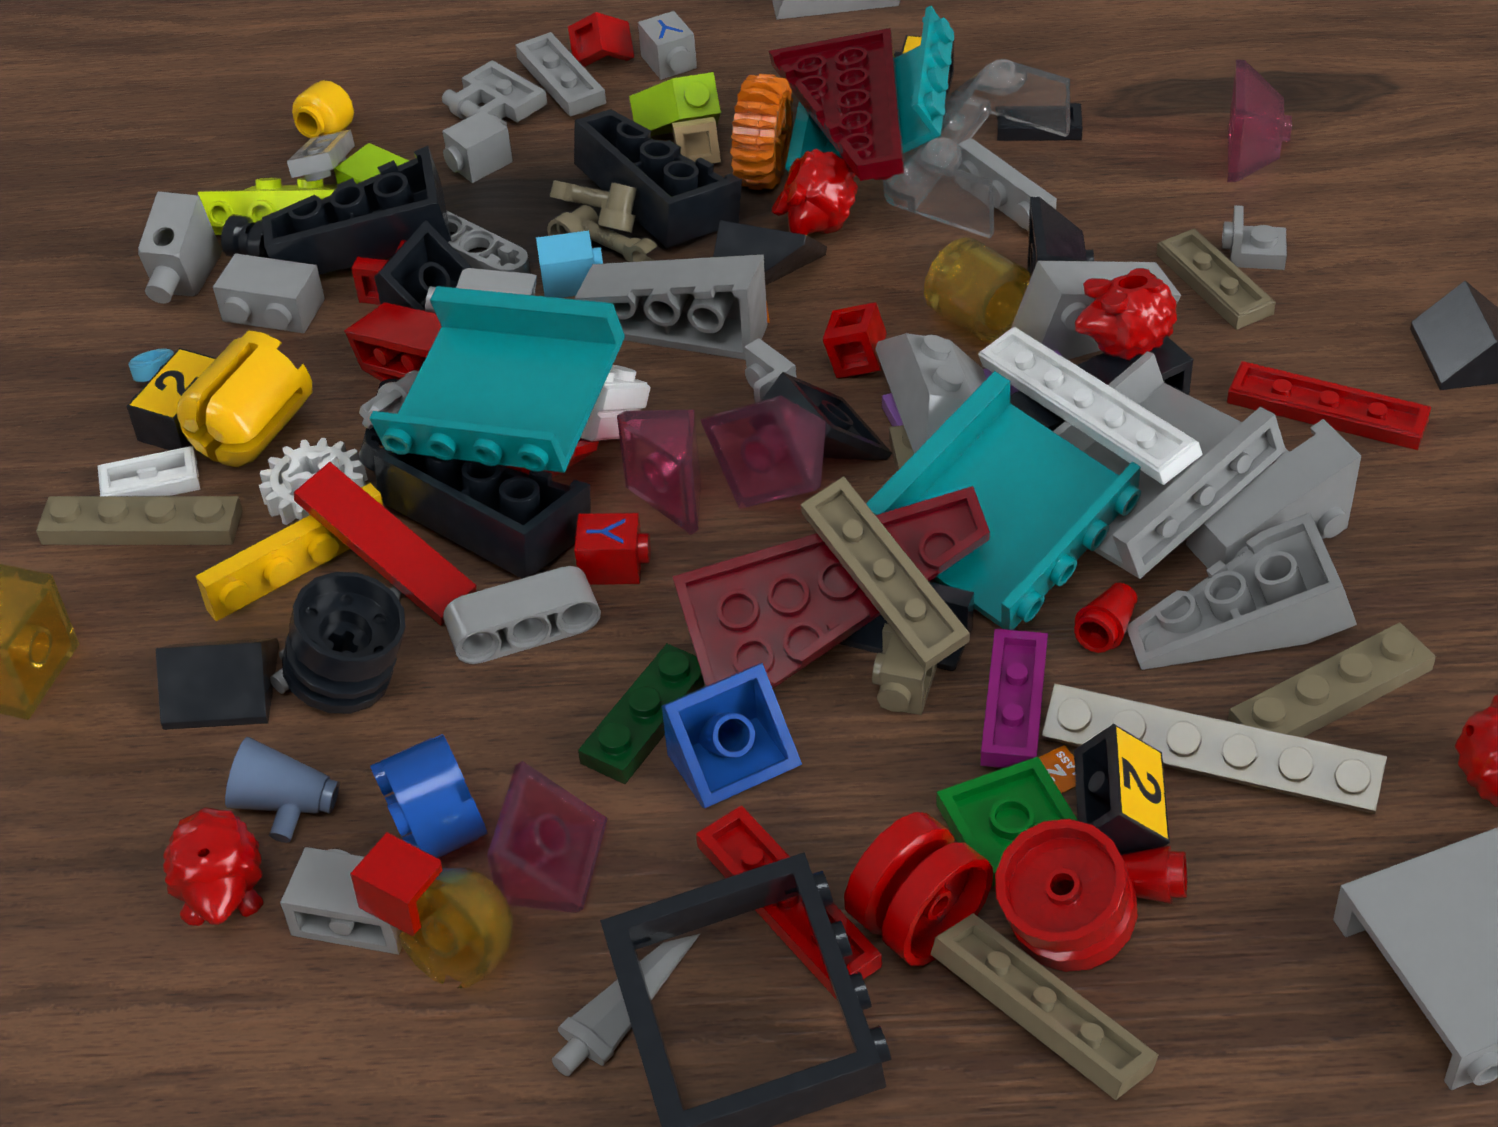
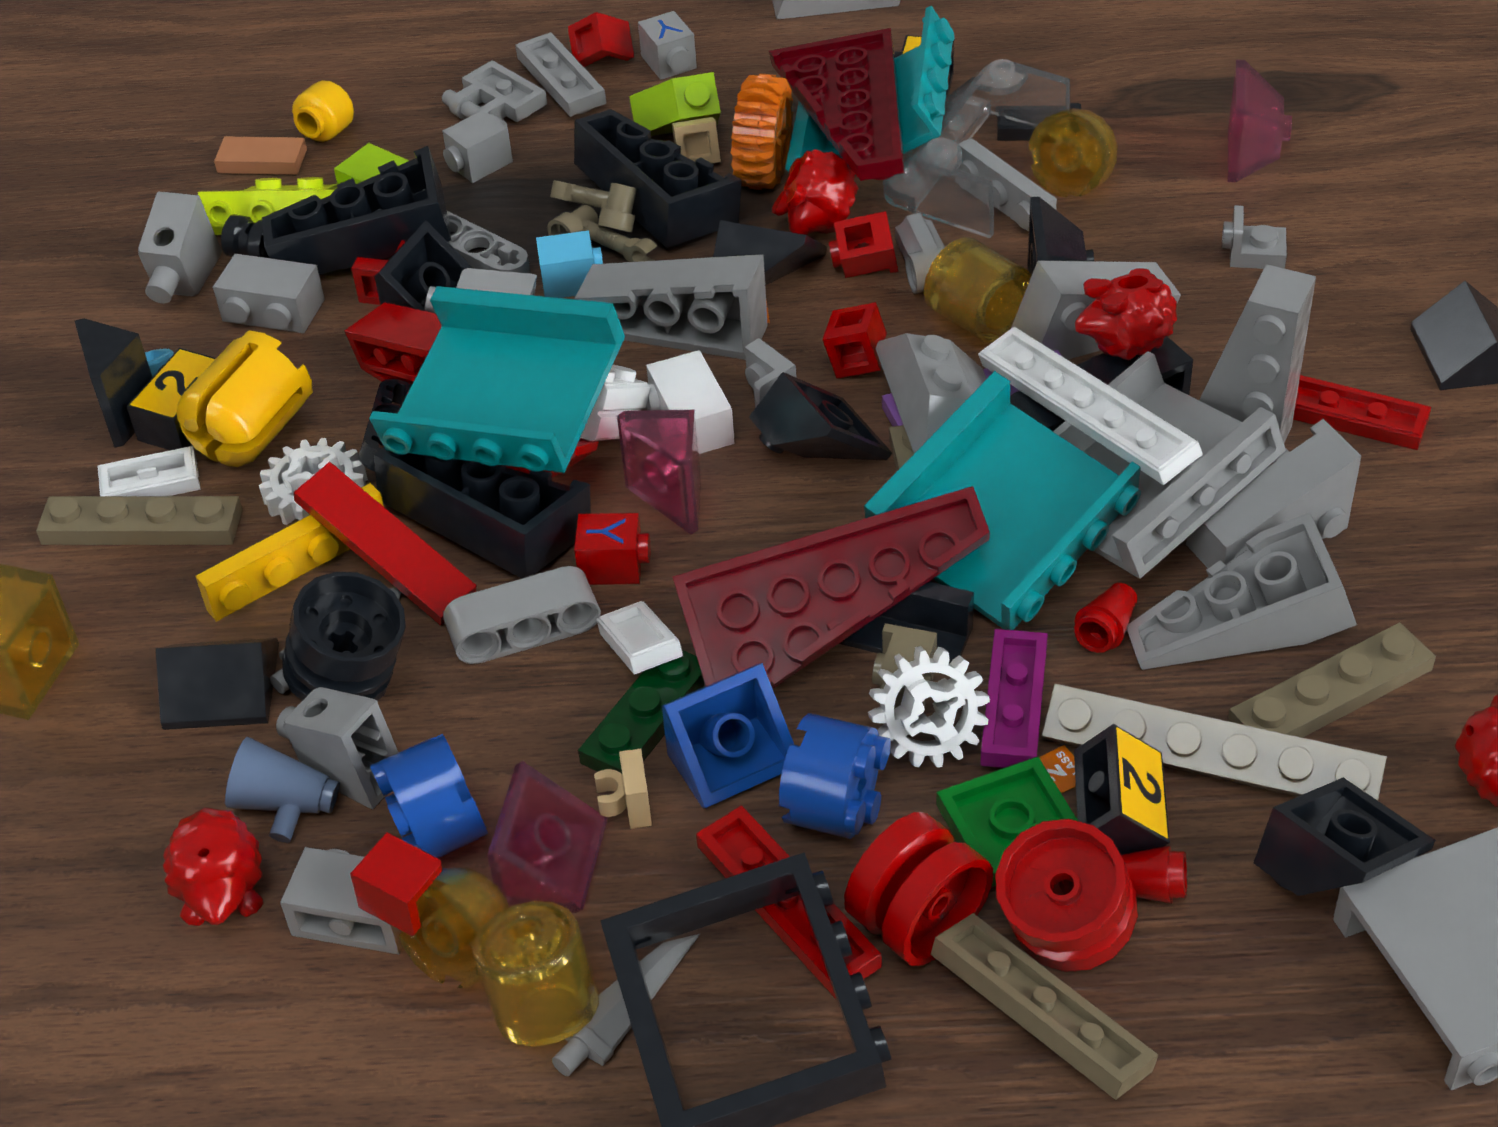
(116, 371): none -> black slope
(260, 155): none -> nougat tile
(321, 155): light grey plate -> none
(340, 738): none -> light grey torso
(389, 398): light grey axle -> none
(536, 973): none -> clear yellow piece
(628, 789): none -> tan tile
(639, 637): none -> white tile
(687, 385): none -> white brick
(768, 450): clear pink slope -> none
(833, 776): none -> blue brick
(863, 245): none -> red brick
(885, 573): dark tan plate -> none
(919, 247): none -> light grey piece
(947, 698): none -> white gear
(1073, 152): none -> clear yellow cylinder
(1215, 279): dark tan tile -> none
(1265, 350): none -> light grey wedge
(1335, 839): none -> black slope

